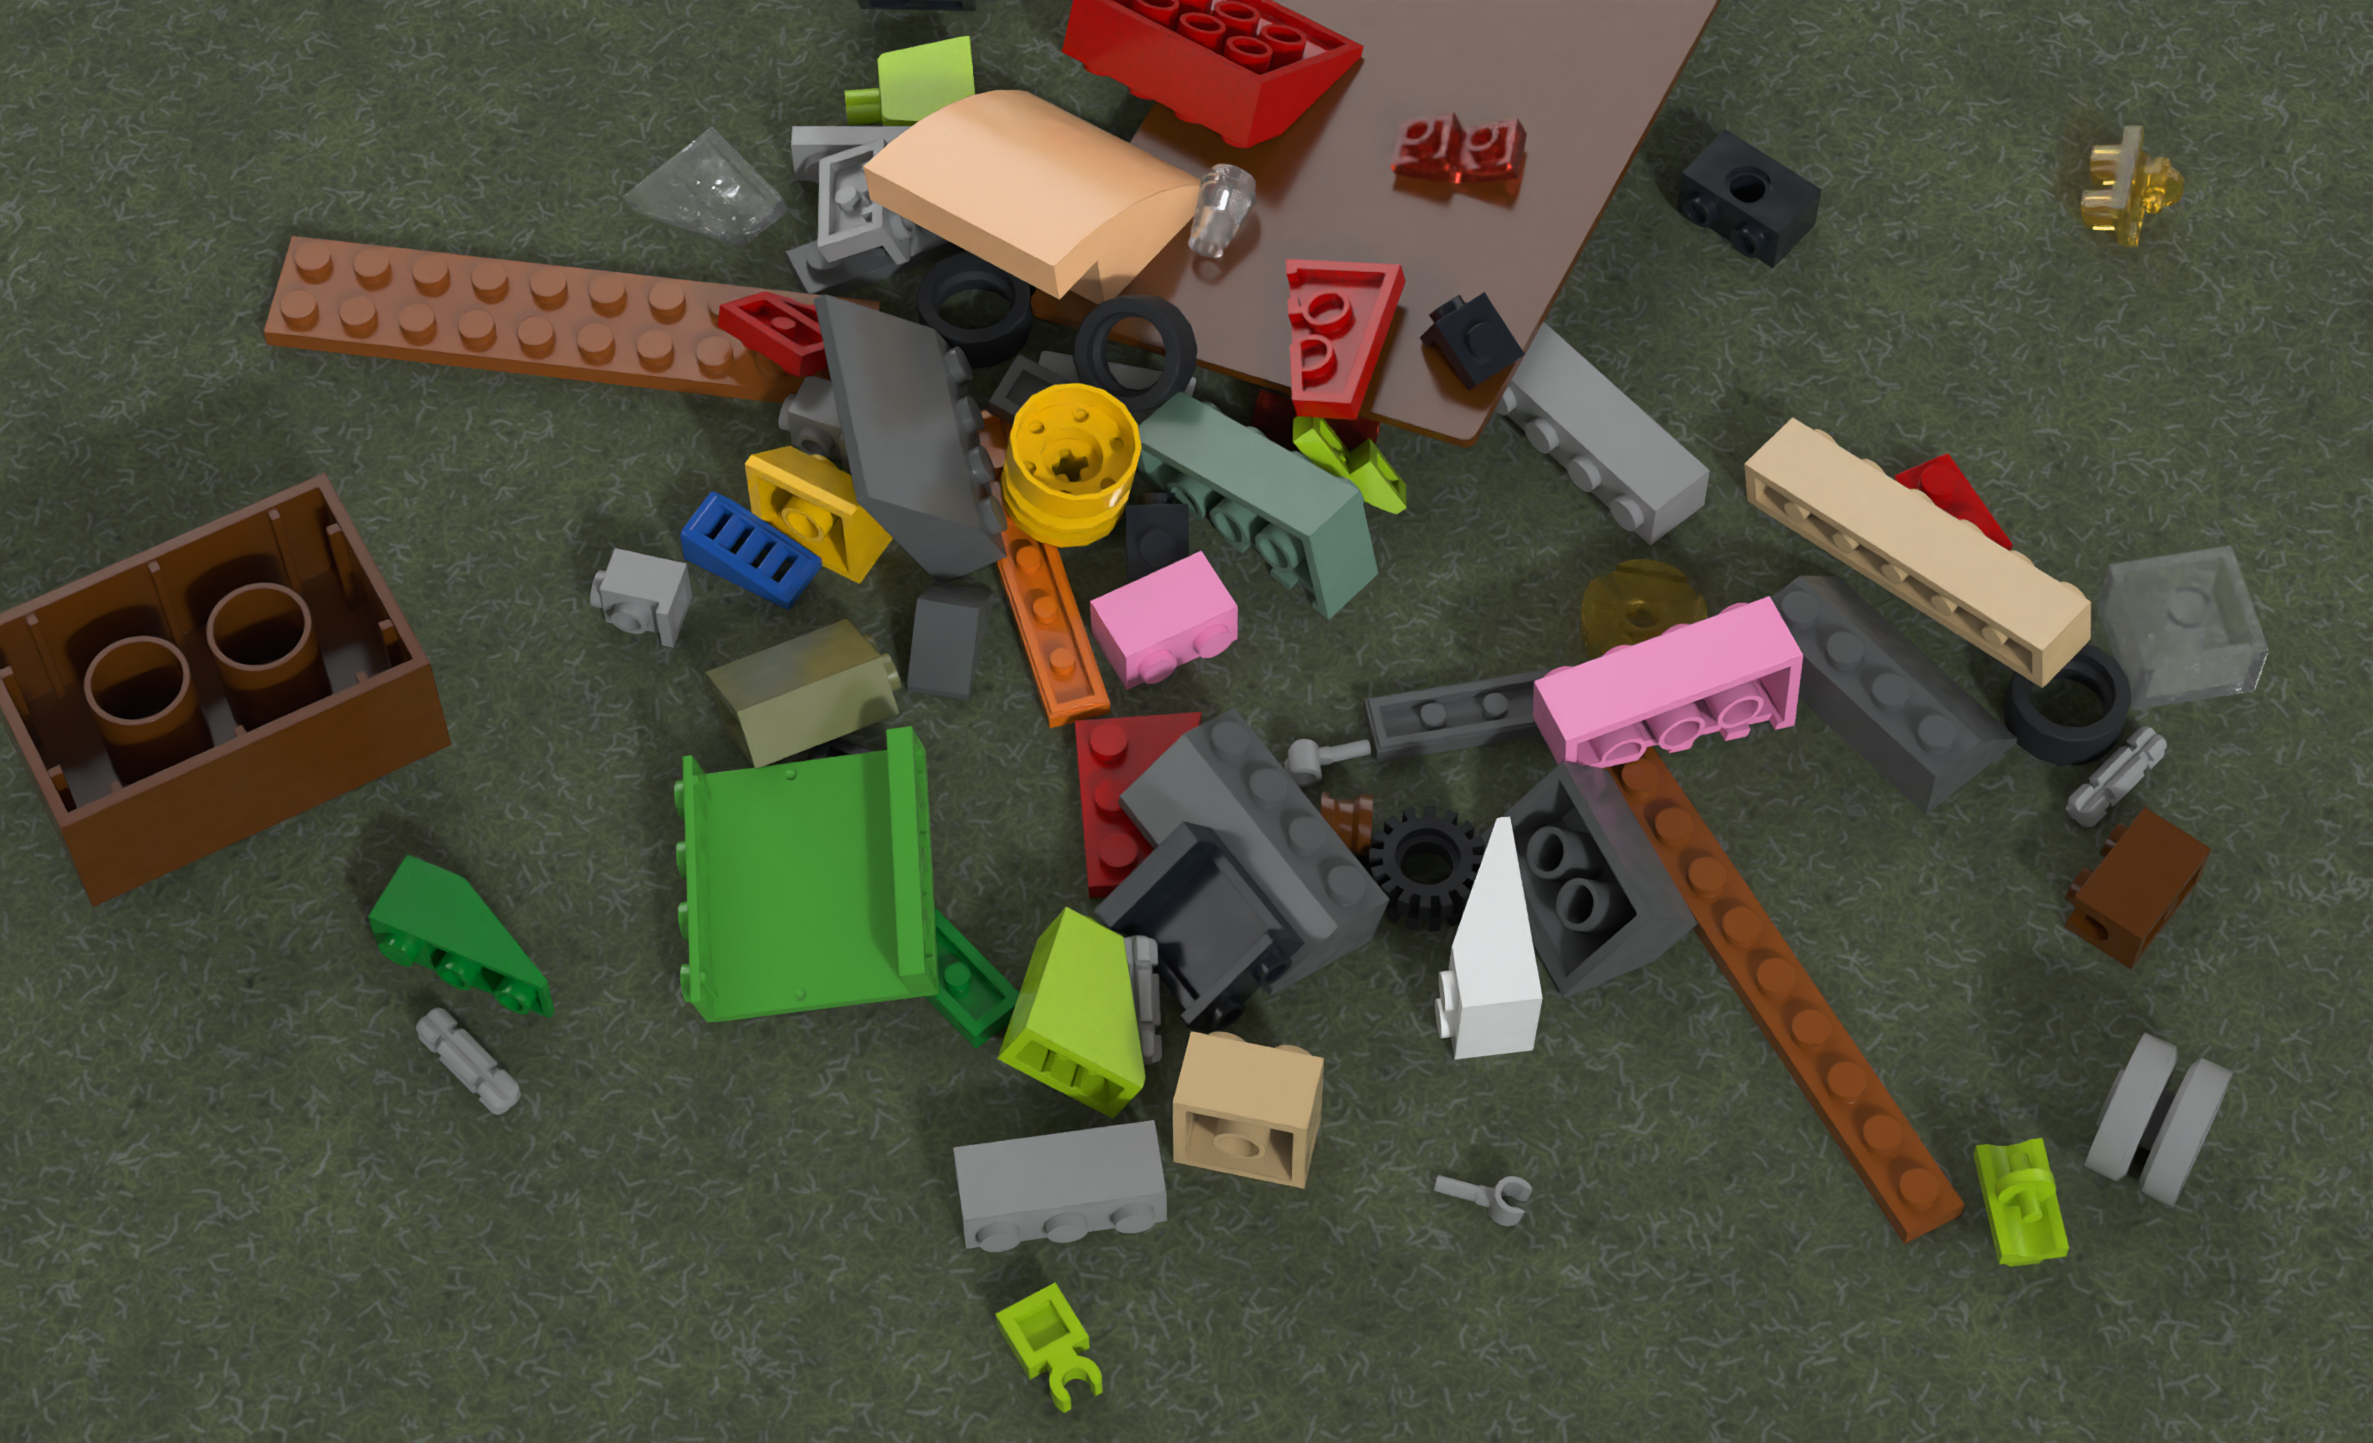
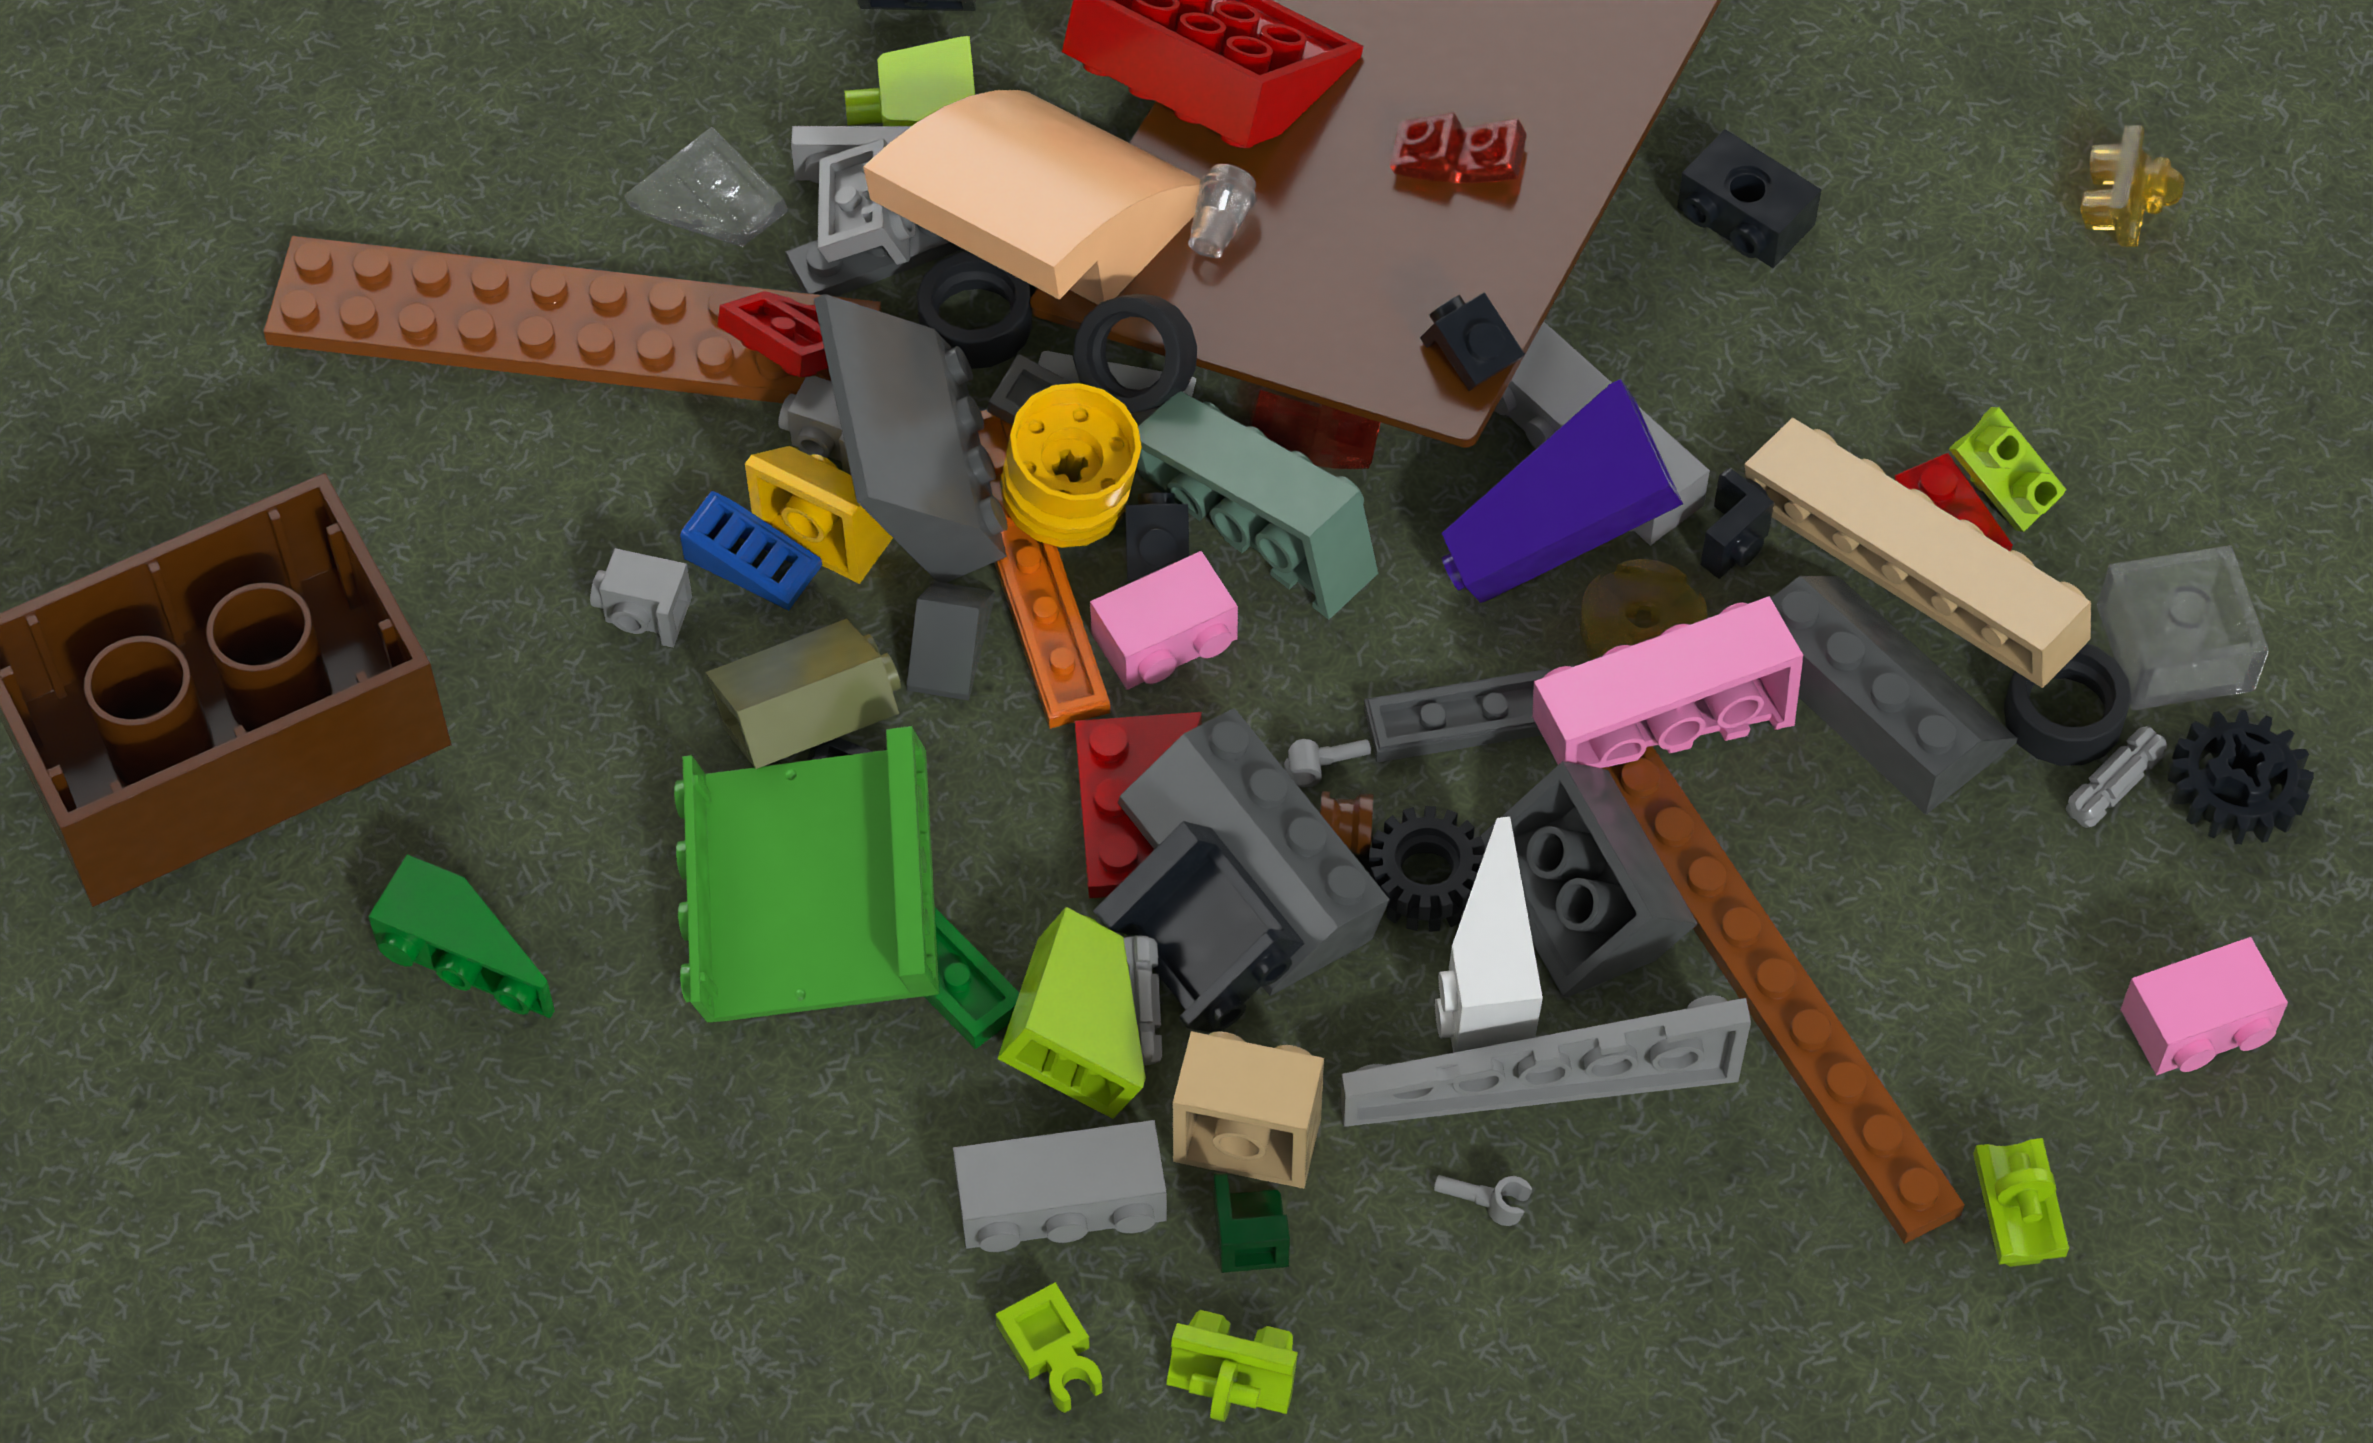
(468, 1061): light grey axle -> none
(1231, 1367): none -> lime hips
(1250, 1228): none -> dark green panel
(1337, 331): red wing -> none
(1363, 465): lime slope -> none
(1563, 499): none -> dark purple slope
(1605, 1060): none -> light grey wing
(1742, 529): none -> black bracket
(2008, 469): none -> lime hips
(2136, 886): reddish brown brick -> none
(2152, 1117): light grey wheel -> none
(2204, 1007): none -> bright pink brick
(2240, 776): none -> black gear

